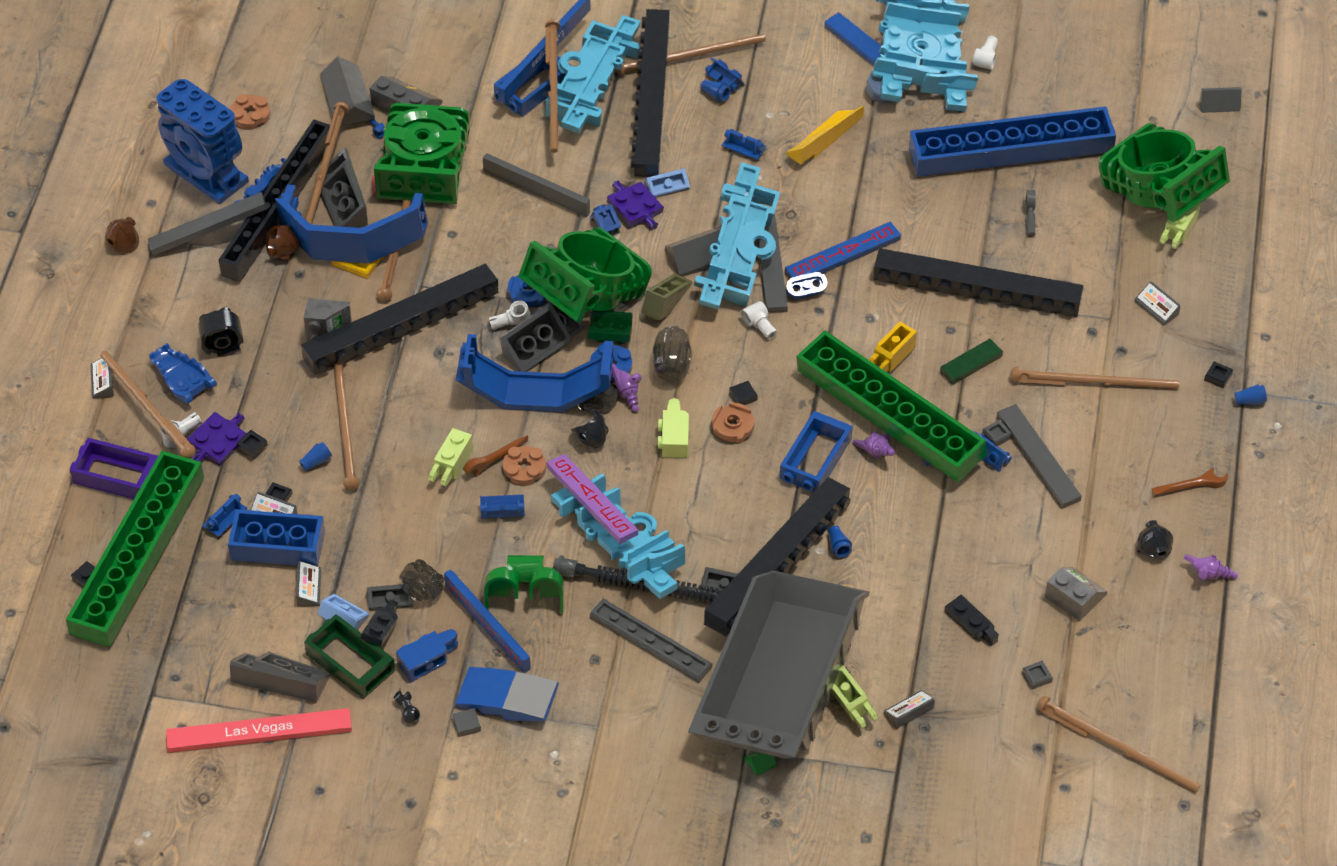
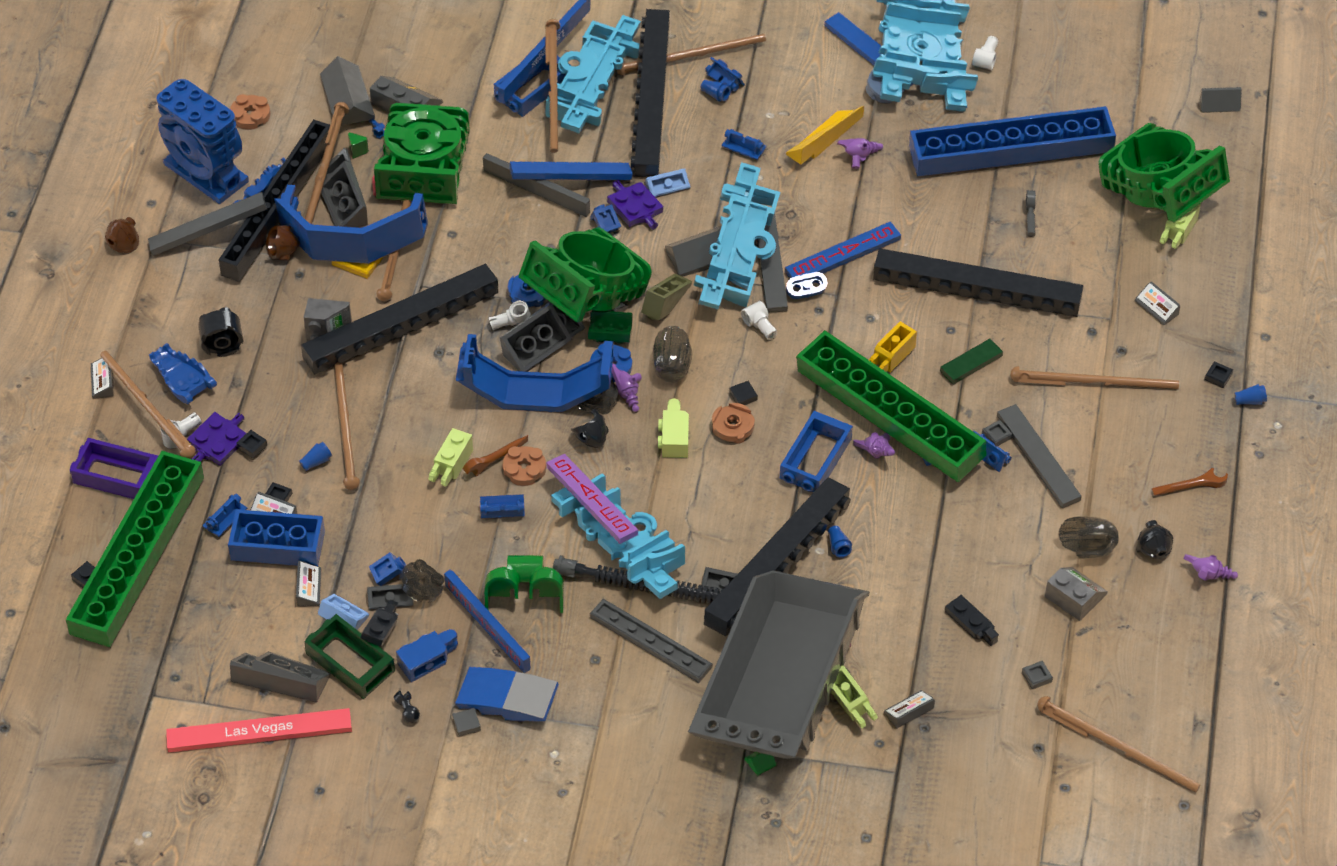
(358, 145): none -> green slope
(387, 568): none -> blue bracket
(571, 170): none -> blue tile
(859, 149): none -> medium lavender piece
(1089, 536): none -> clear smoke hair

